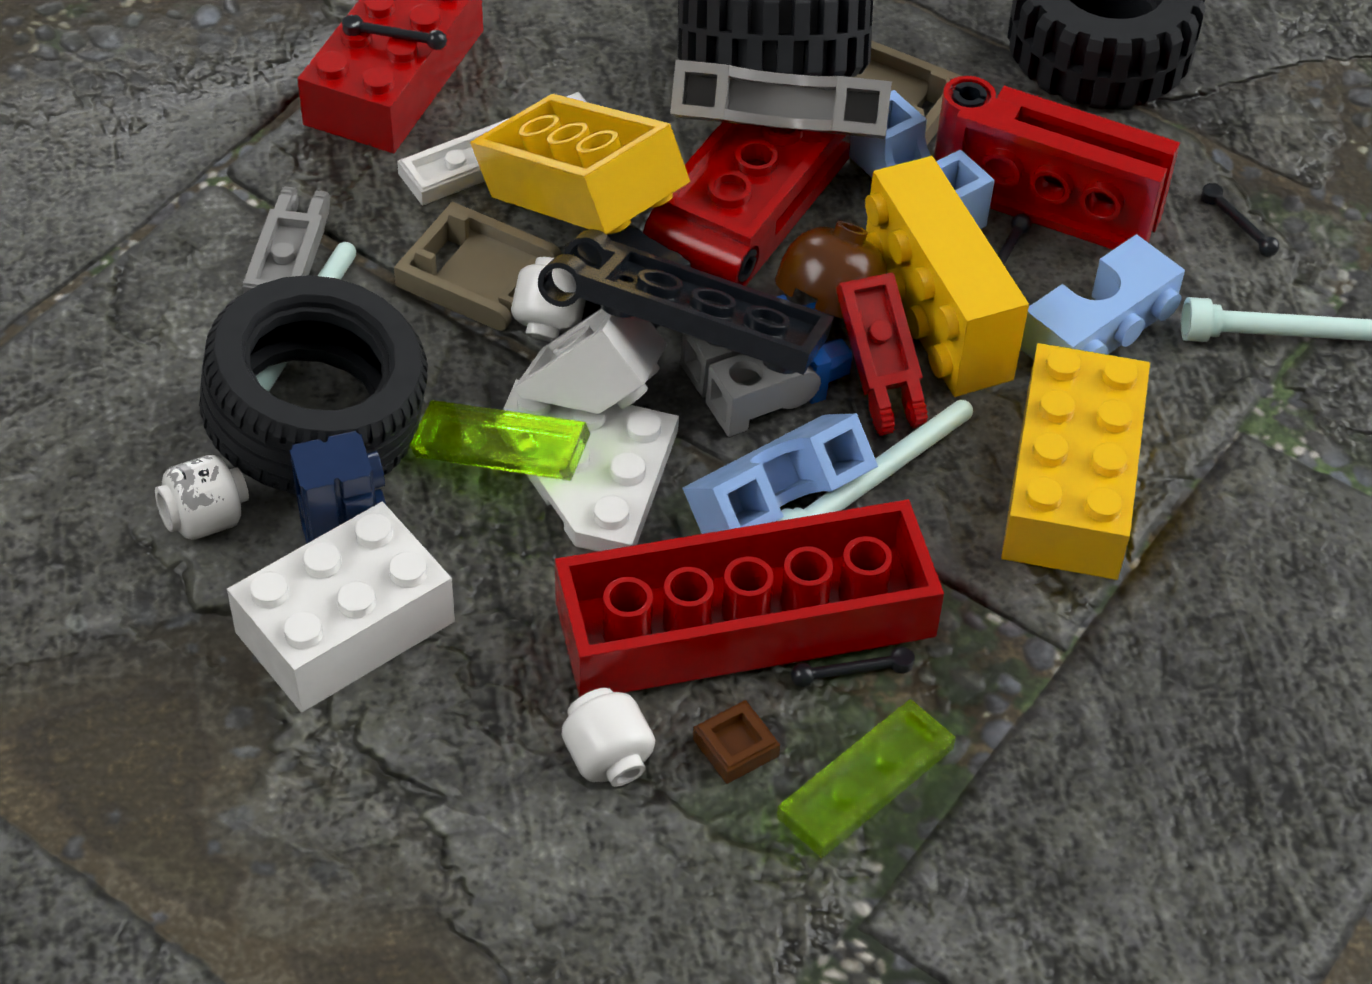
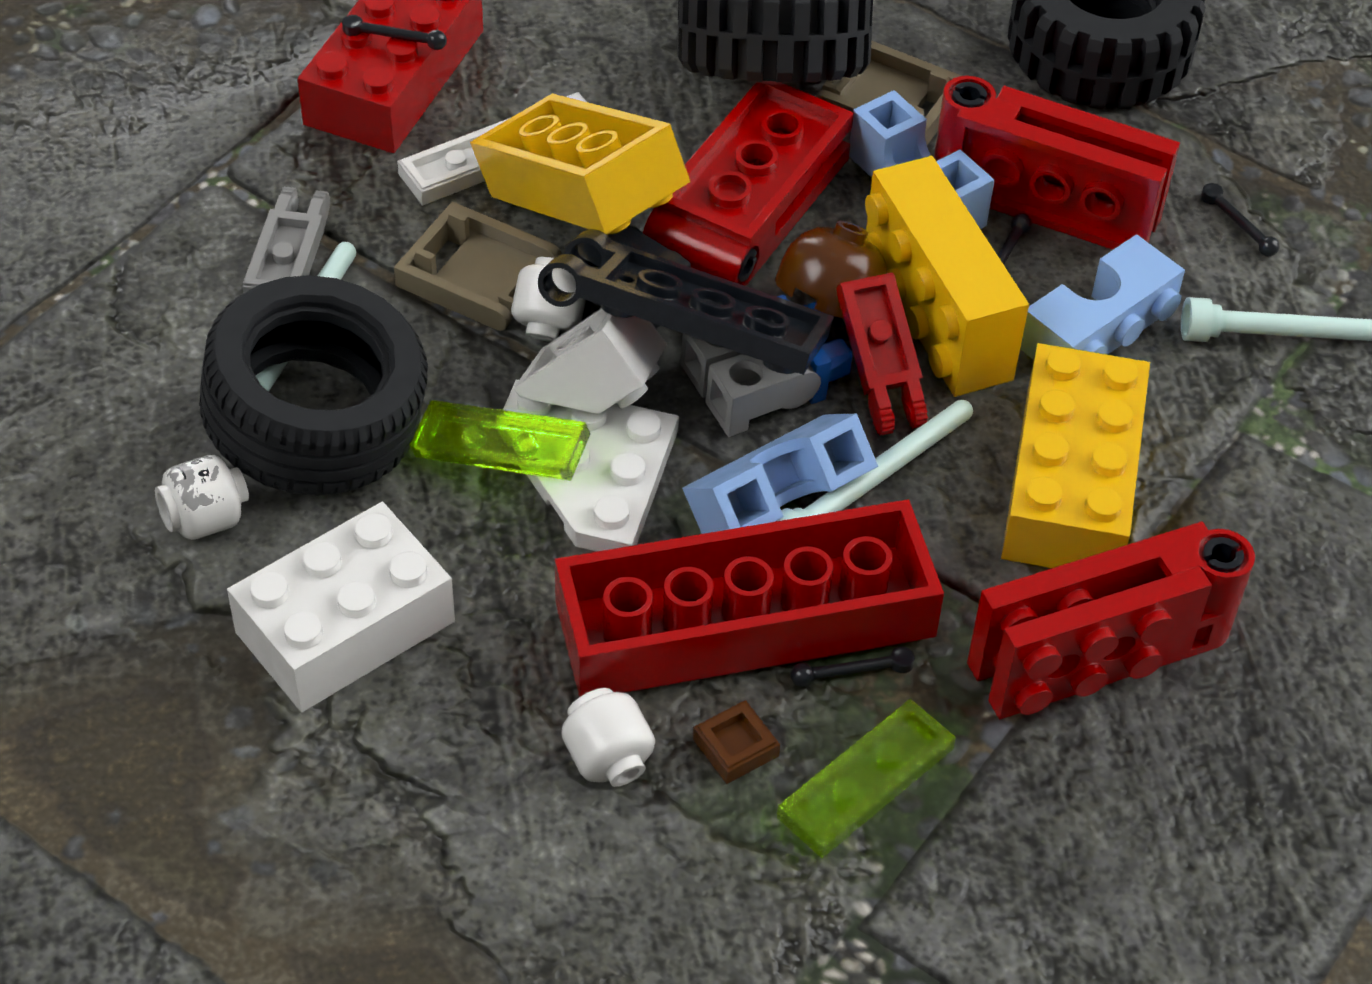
(334, 481): dark blue brick -> none
(780, 99): light grey arch -> none
(1108, 617): none -> red hinge

